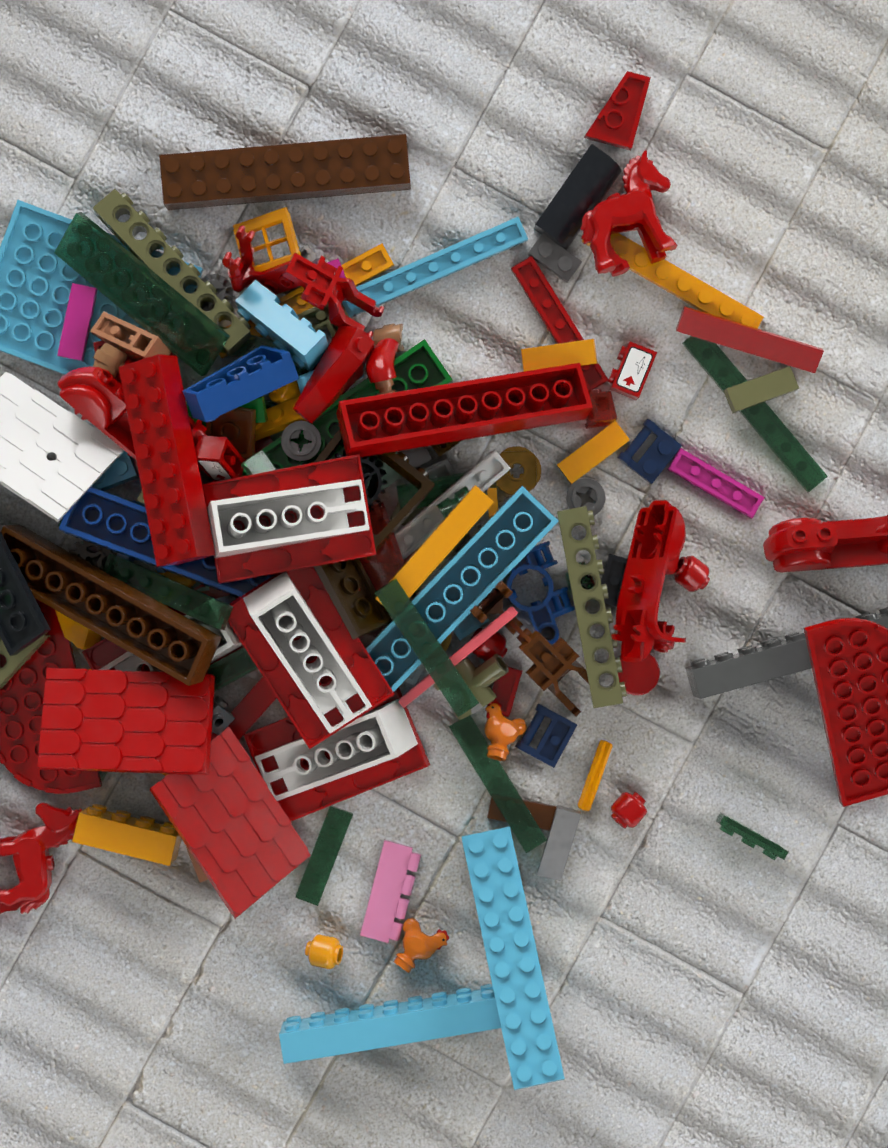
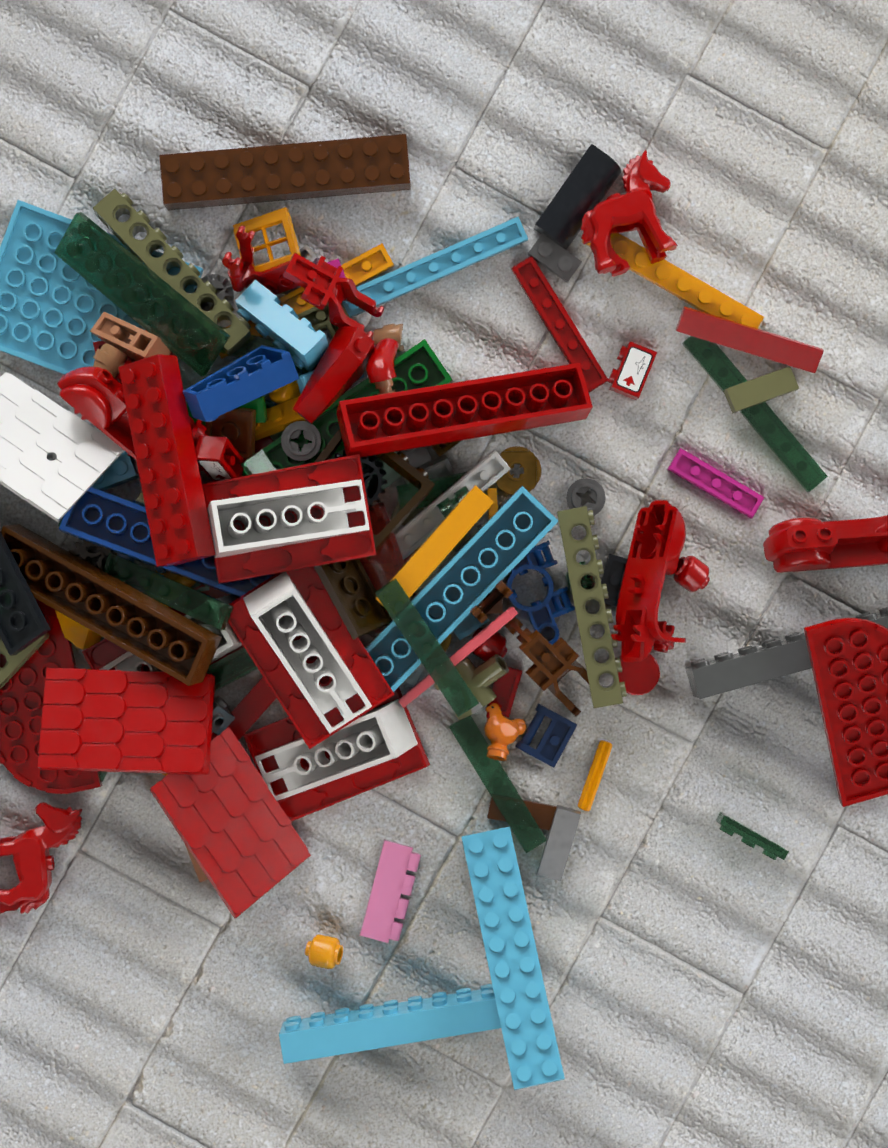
(77, 322): dark pink tile -> none
(127, 834): light orange brick -> none
(324, 855): clear green tile -> none
(418, 944): orange animal -> none
(559, 354): light orange tile -> none
(593, 452): light orange tile -> none
(606, 410): clear red brick -> none
(621, 115): red wing -> none
(628, 809): red head -> none
(655, 457): dark blue plate -> none

